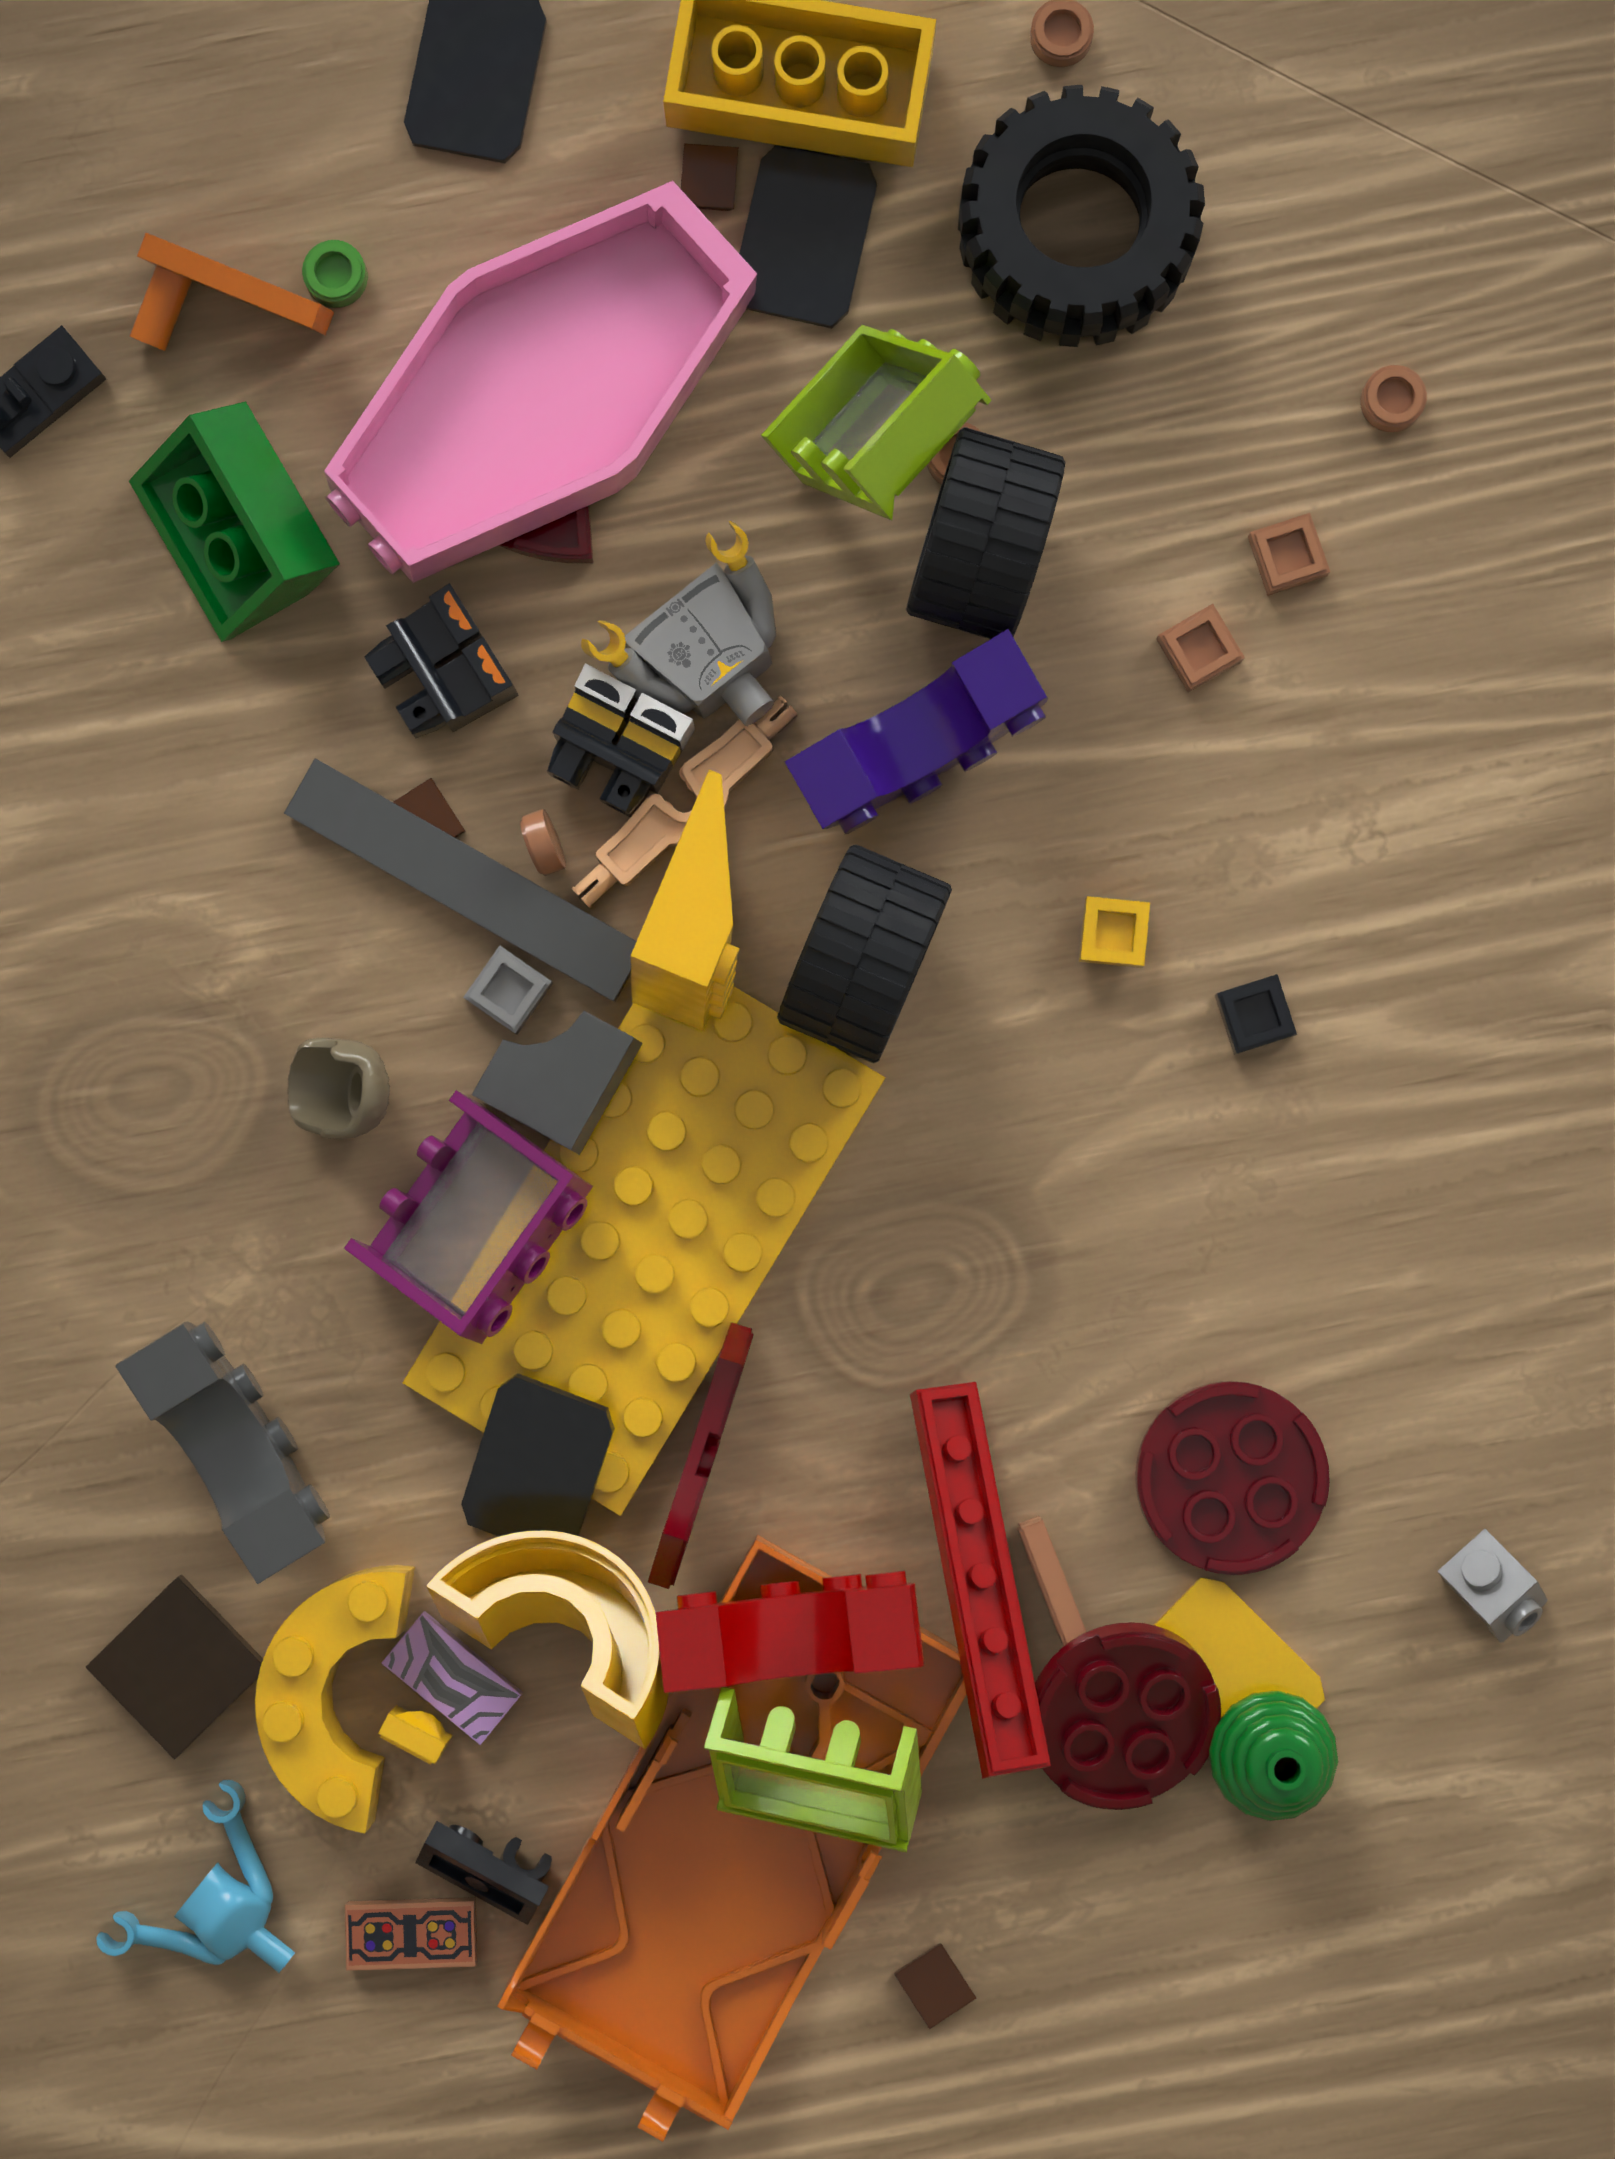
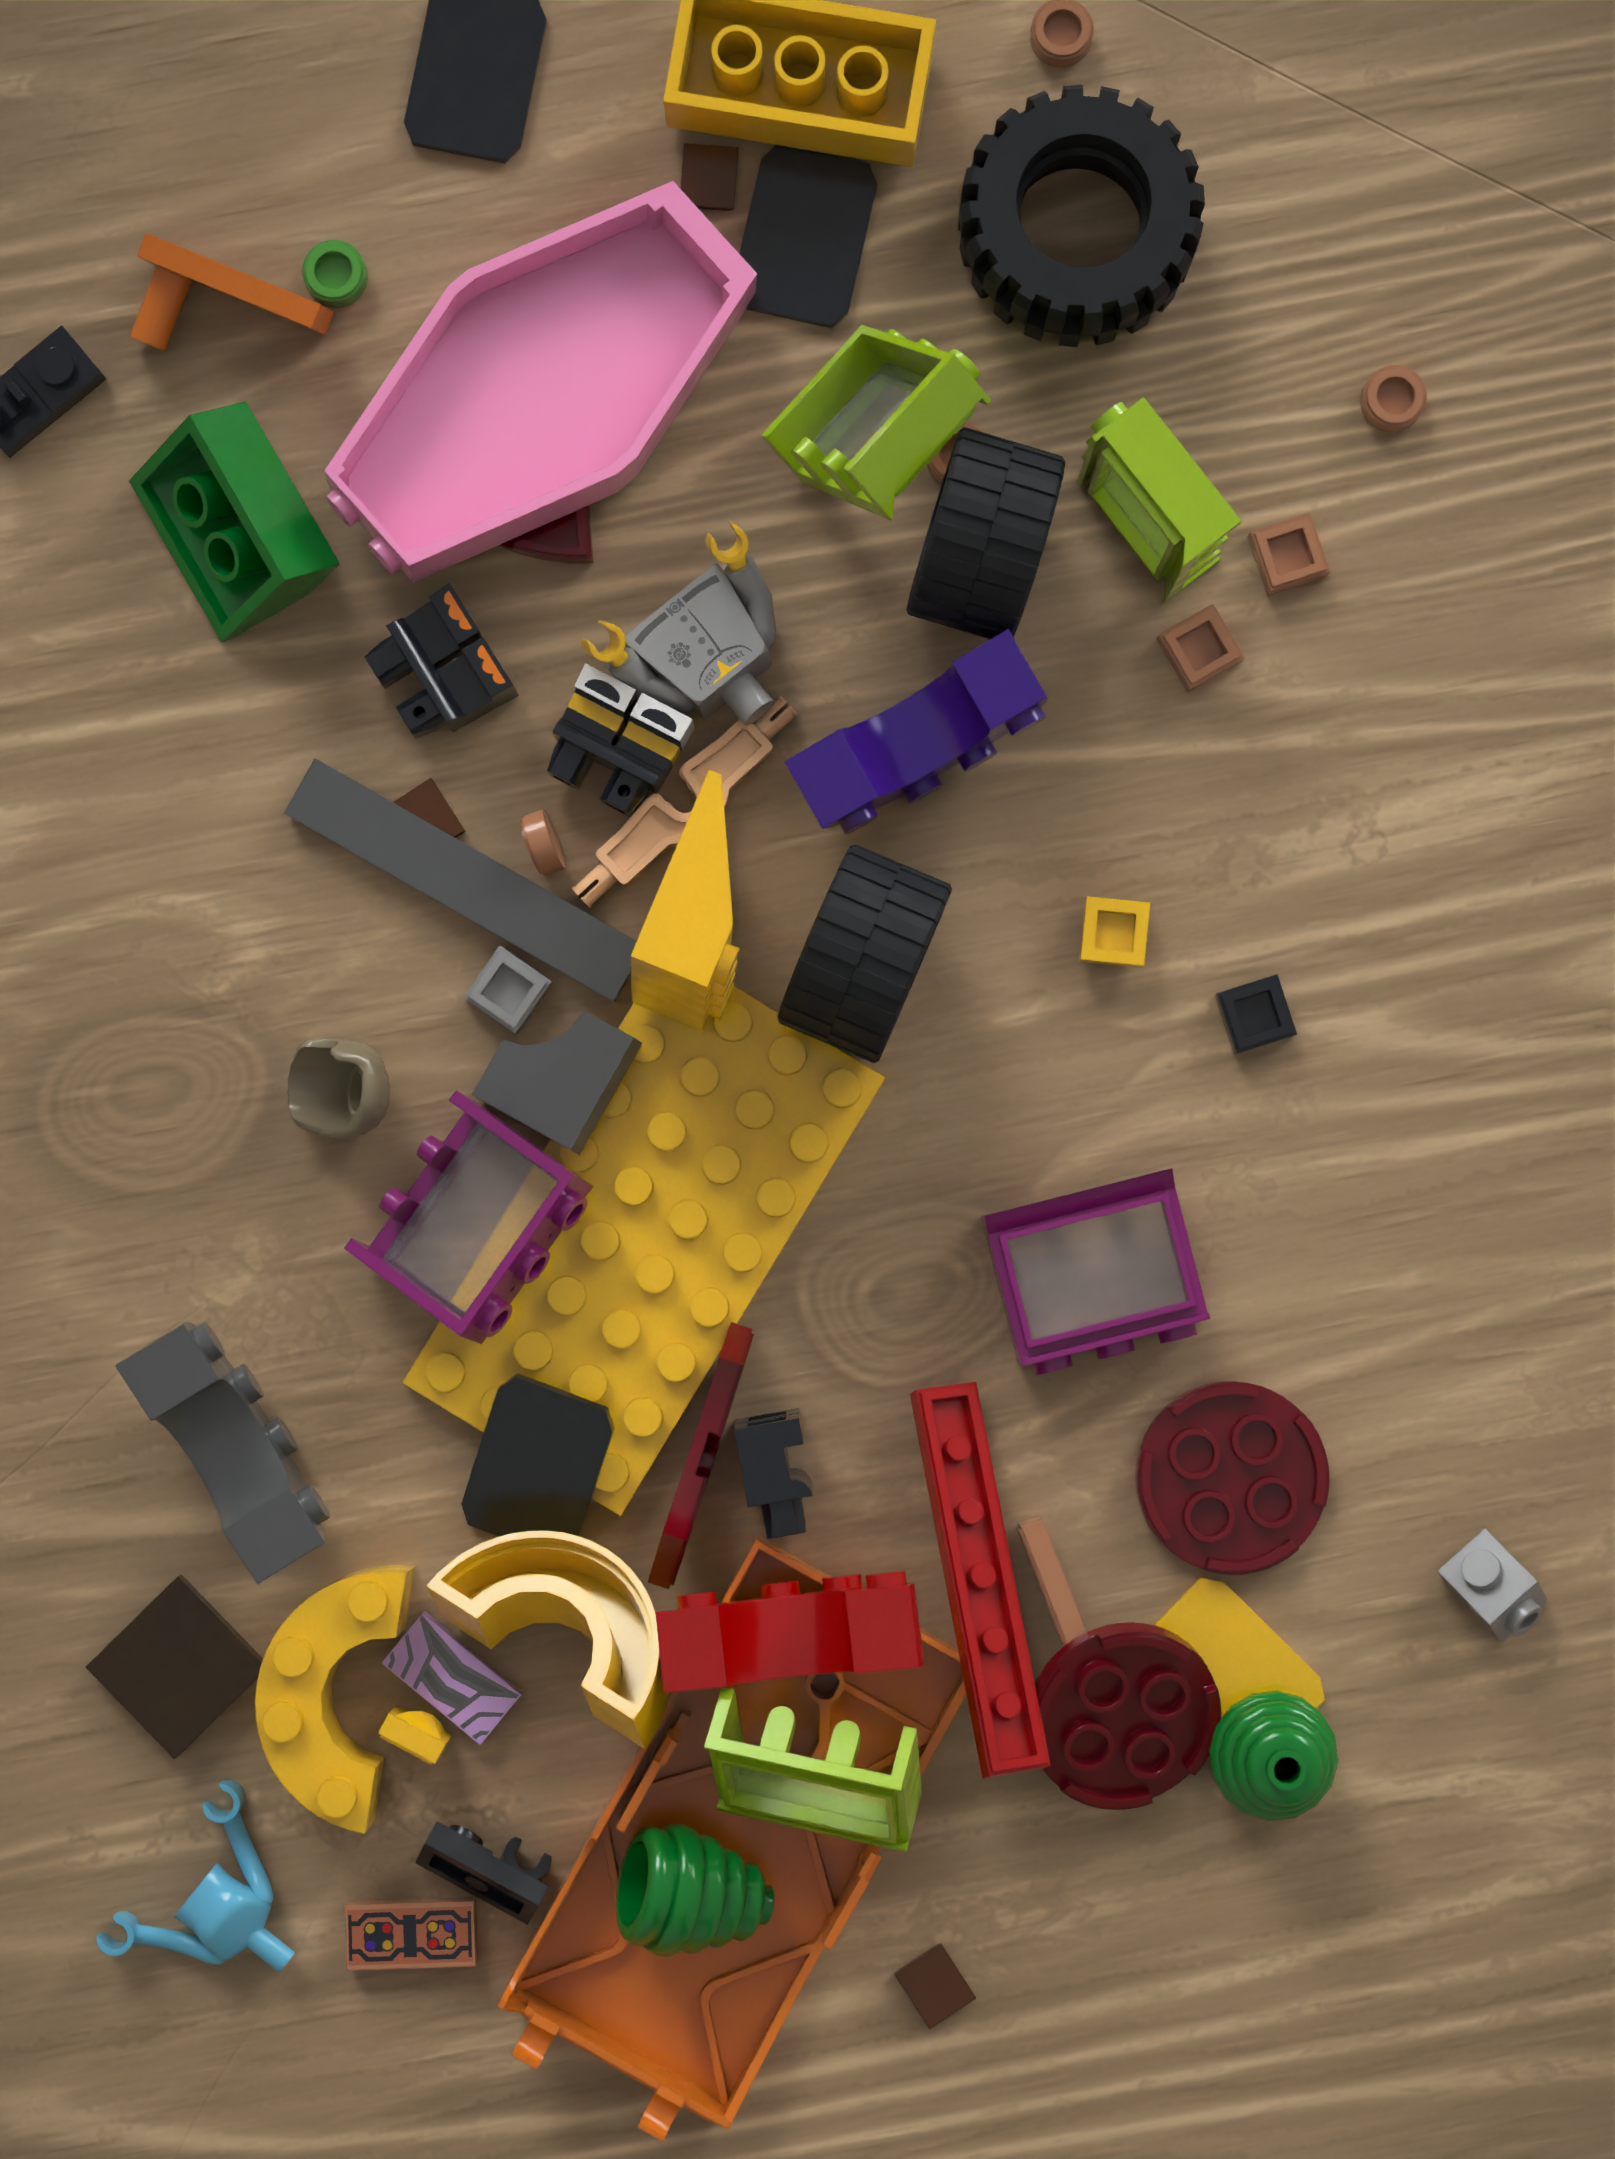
(687, 1892): none -> green piece
(767, 1471): none -> black hips
(1095, 1271): none -> window
(1156, 495): none -> lime window

